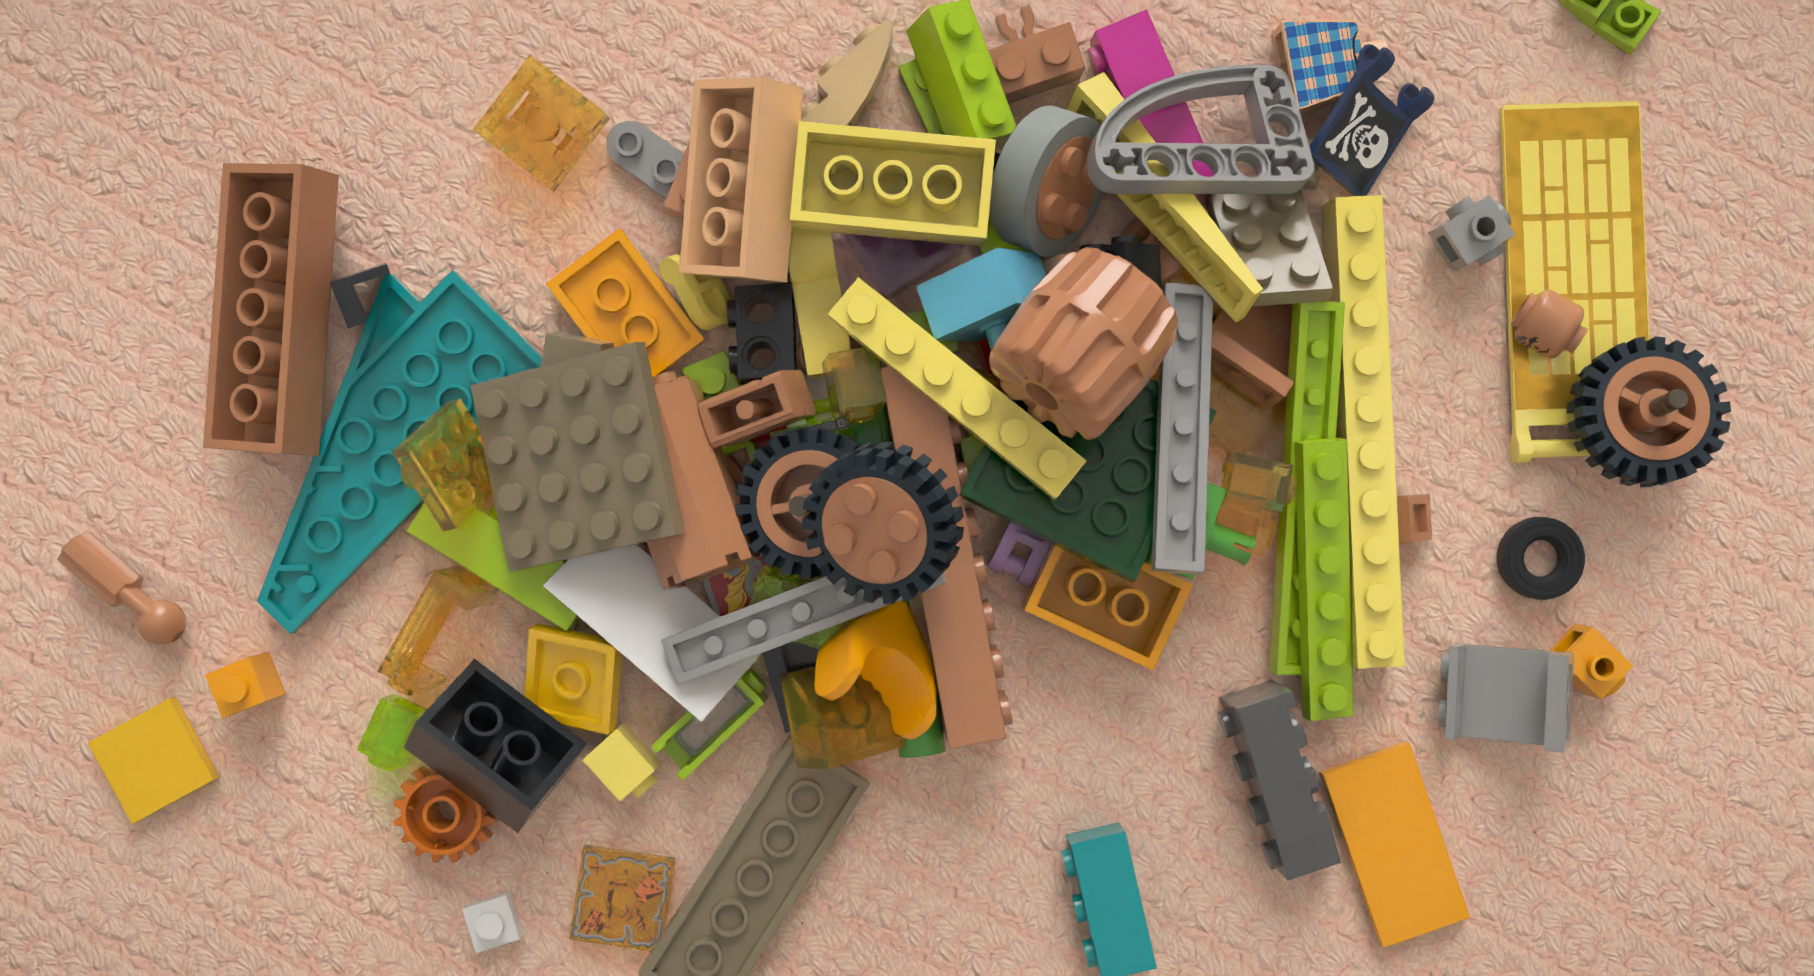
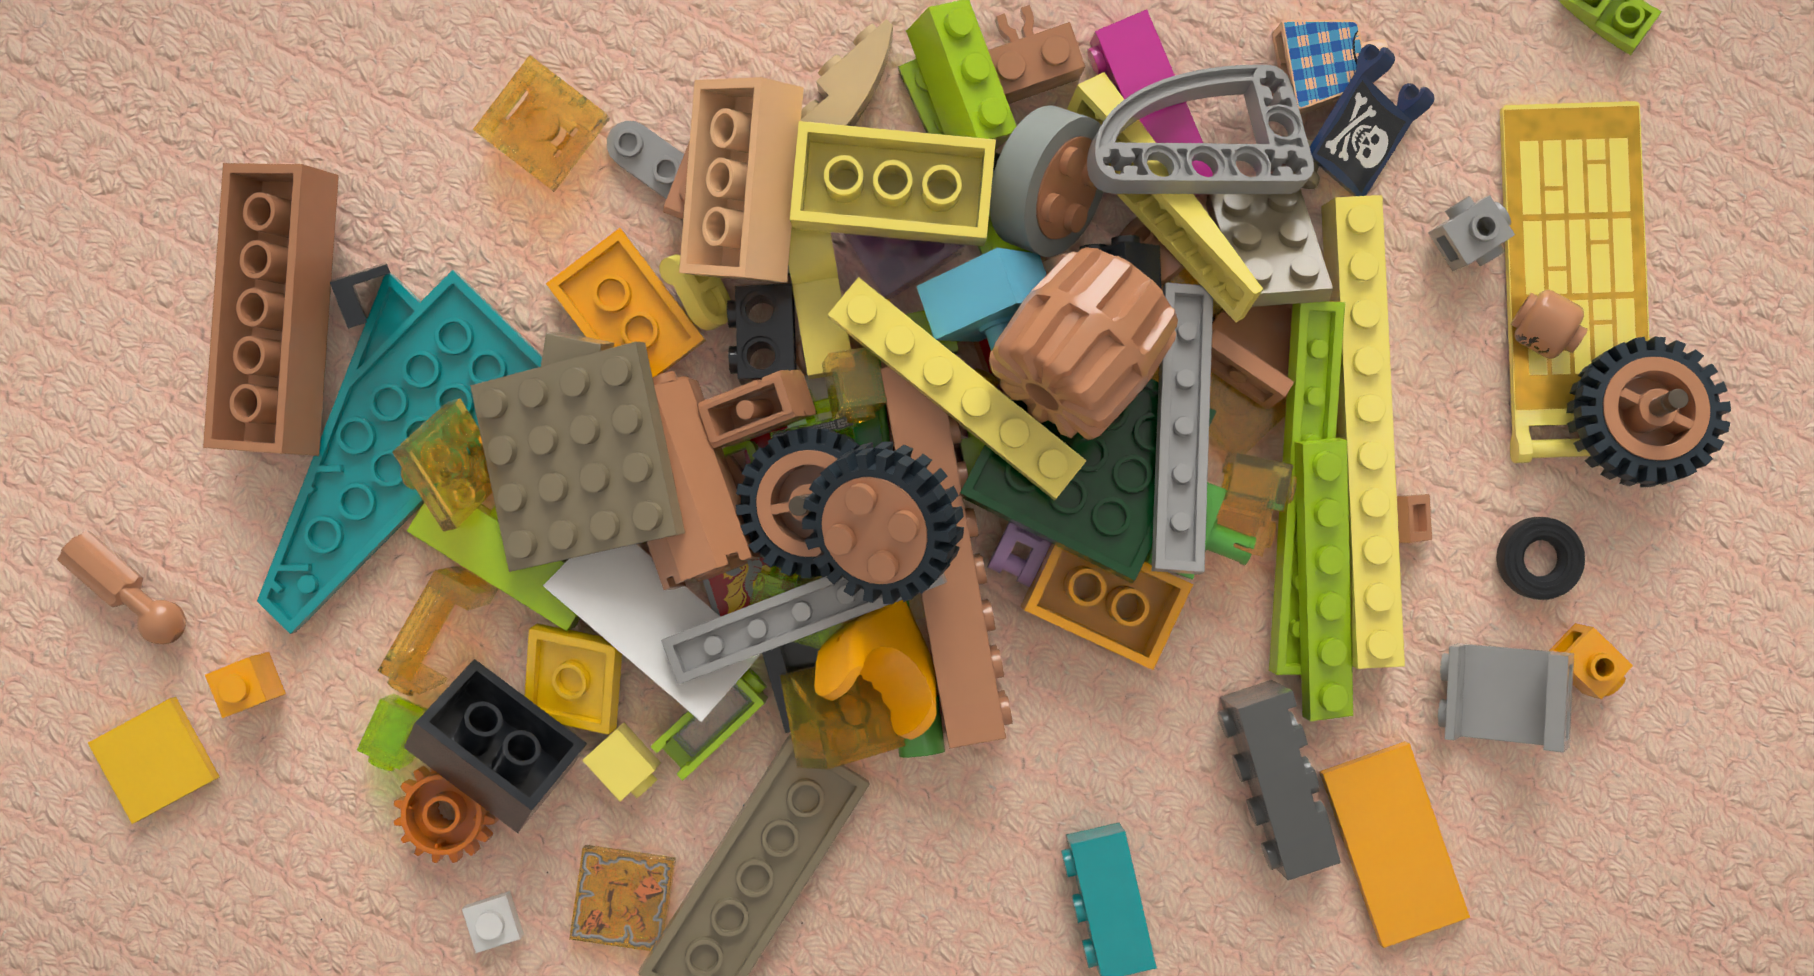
(713, 375): lime plate -> none

